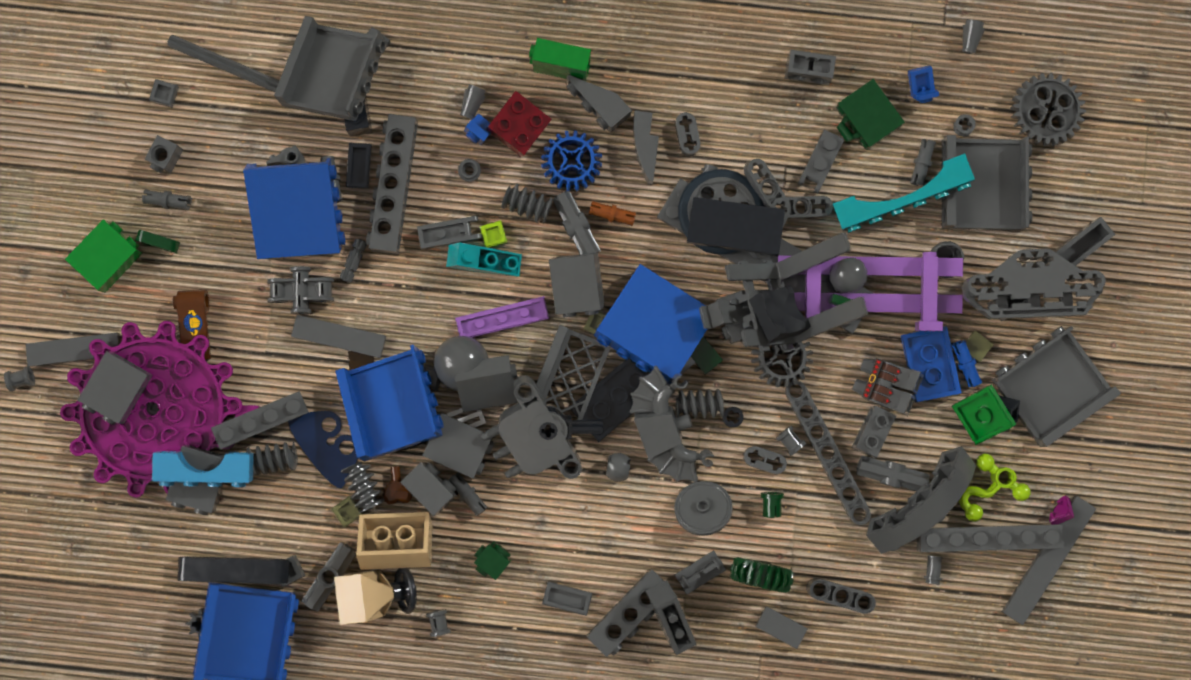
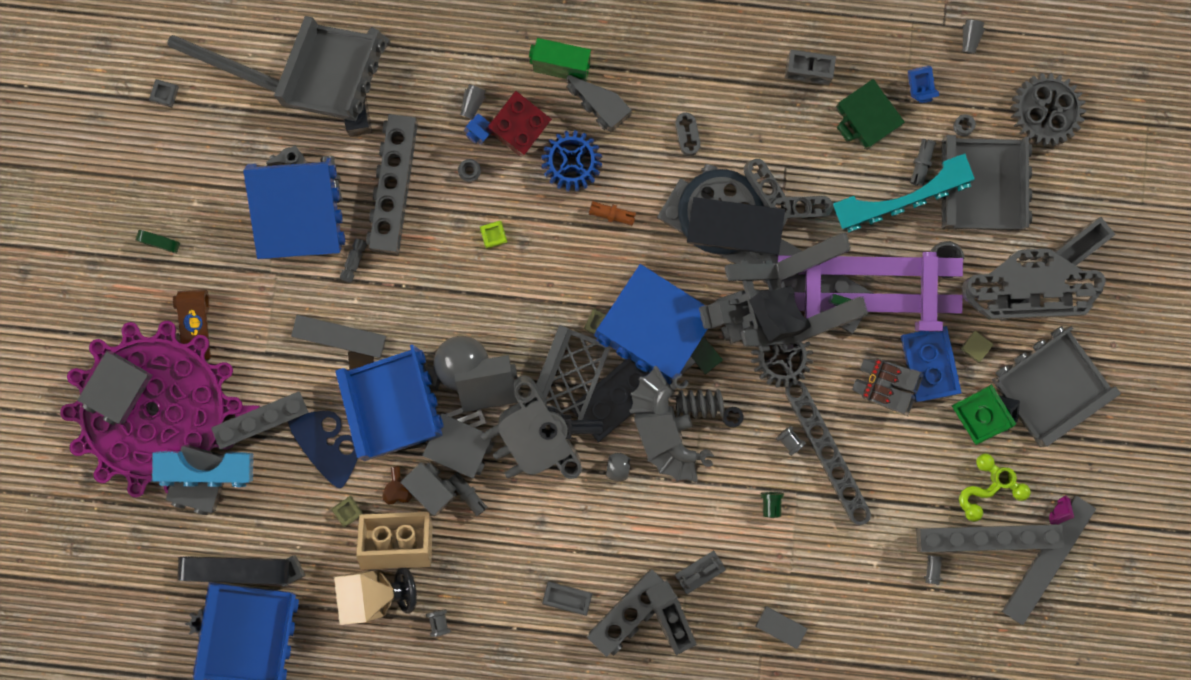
(19, 378): dark grey bush -> none
(65, 349): dark grey tile -> none
(104, 255): green brick -> none
(163, 145): dark grey brick -> none
(166, 199): dark grey pin -> none
(274, 459): dark grey piece -> none
(300, 290): dark grey axle -> none
(321, 589): dark grey piece -> none
(358, 165): black tile -> none
(362, 486): dark grey piece -> none
(447, 233): dark grey hinge -> none
(483, 259): teal slope -> none
(492, 560): dark green brick -> none
(503, 318): medium lavender tile -> none
(526, 203): dark grey piece -> none
(575, 223): dark grey piece -> none
(577, 284): dark grey brick -> none
(645, 144): dark grey slope -> none
(703, 508): dark grey shield -> none
(761, 575): dark green gear -> none
(766, 454): dark grey beam -> none
(821, 159): dark grey hinge -> none
(848, 275): dark grey hair -> none
(849, 602): dark grey beam -> none
(873, 431): dark grey brick -> none
(891, 473): dark grey piece -> none
(926, 505): dark grey brick -> none
(966, 363): blue pin -> none

